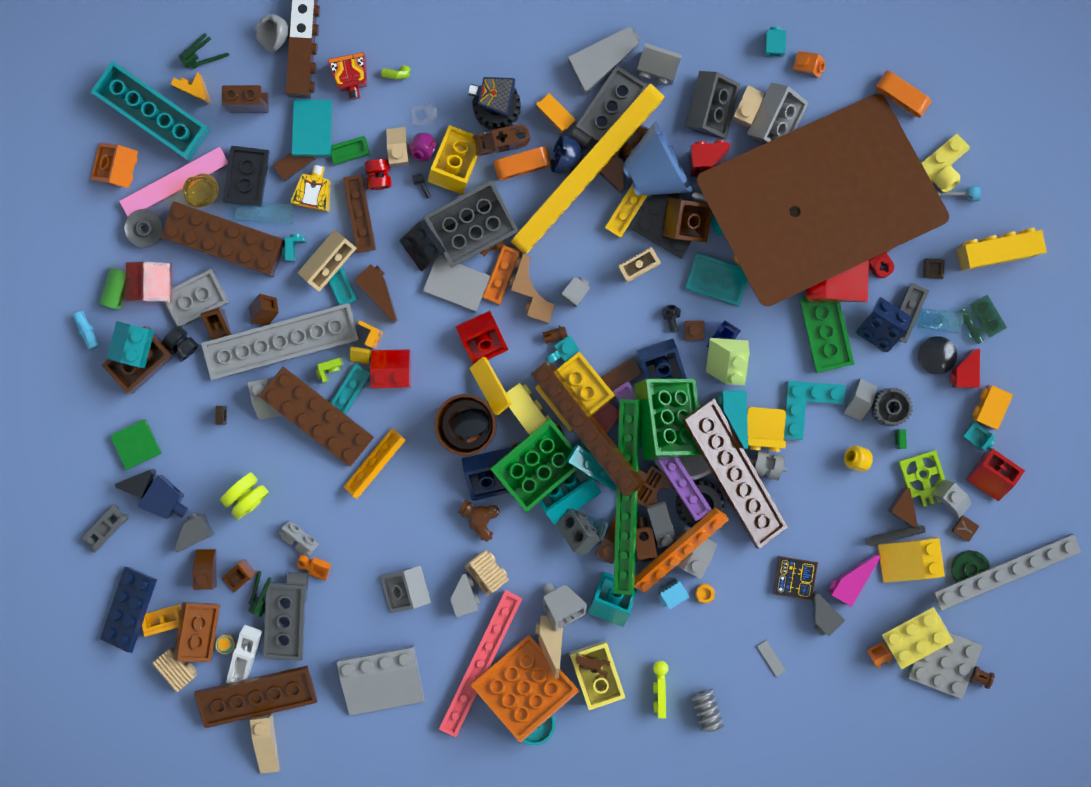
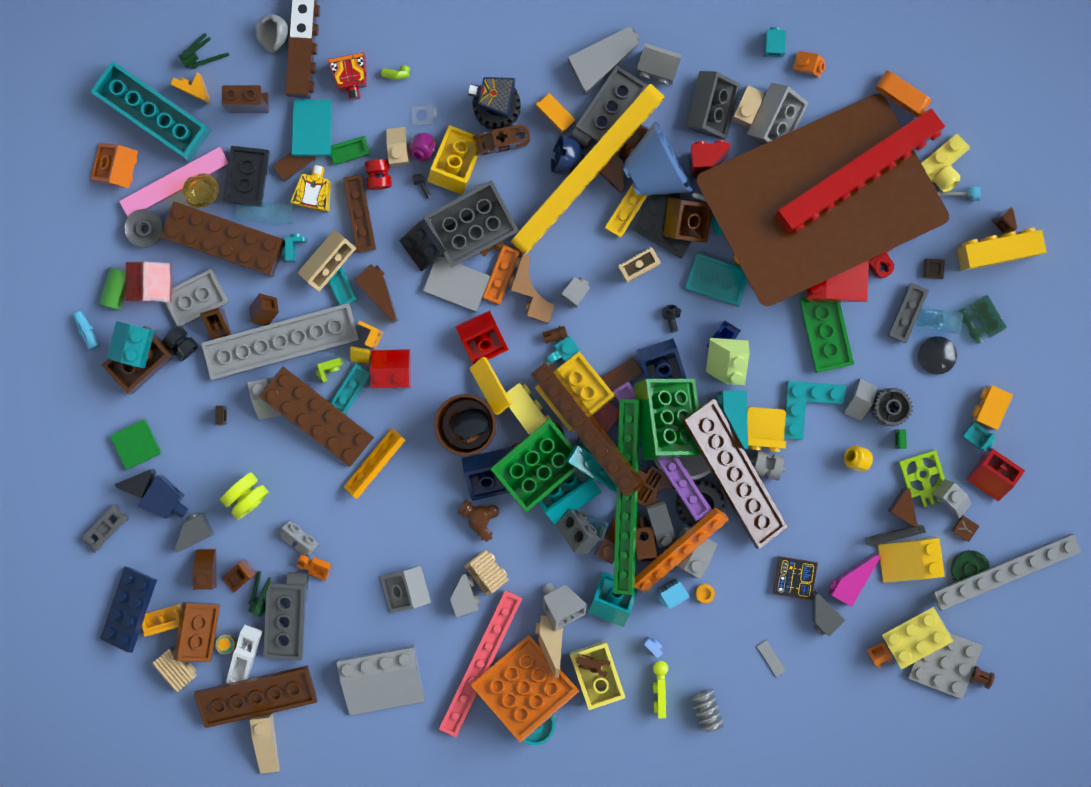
(522, 163): orange beam -> none
(654, 646): none -> light blue plate
(694, 330): reddish brown plate -> none
(859, 171): none -> red brick
(884, 325): dark blue bracket -> none
(967, 371): red slope -> none
(1006, 221): none -> reddish brown slope

